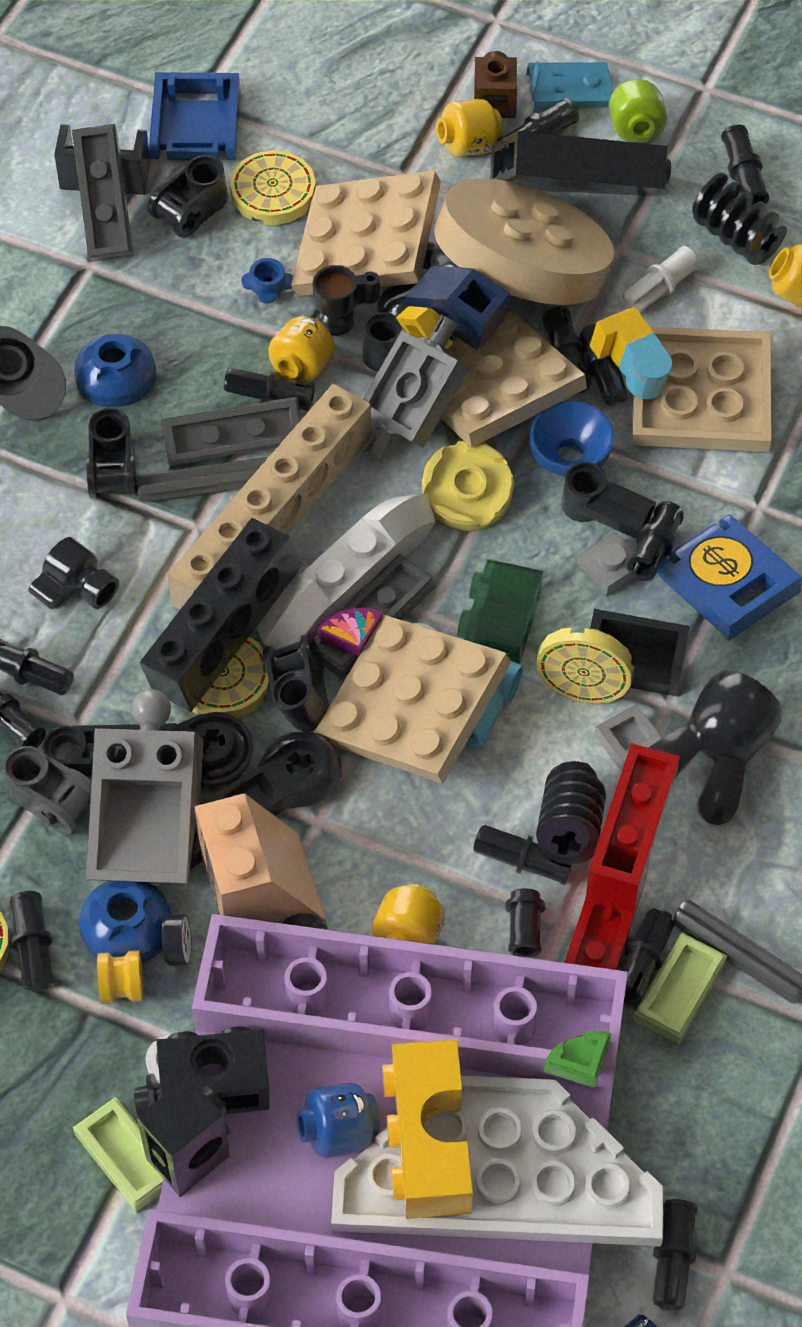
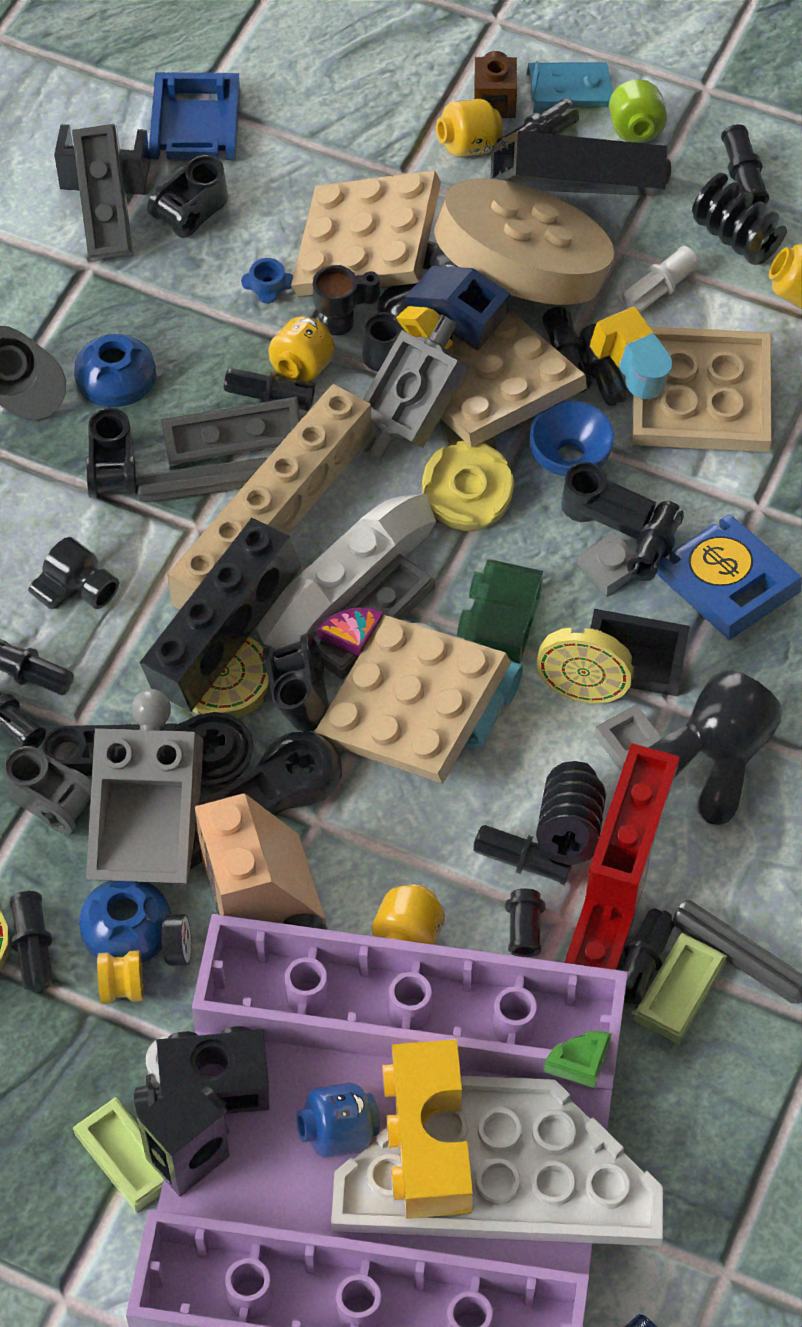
(272, 187): light yellow tile -> none
(674, 1254): black axle -> none

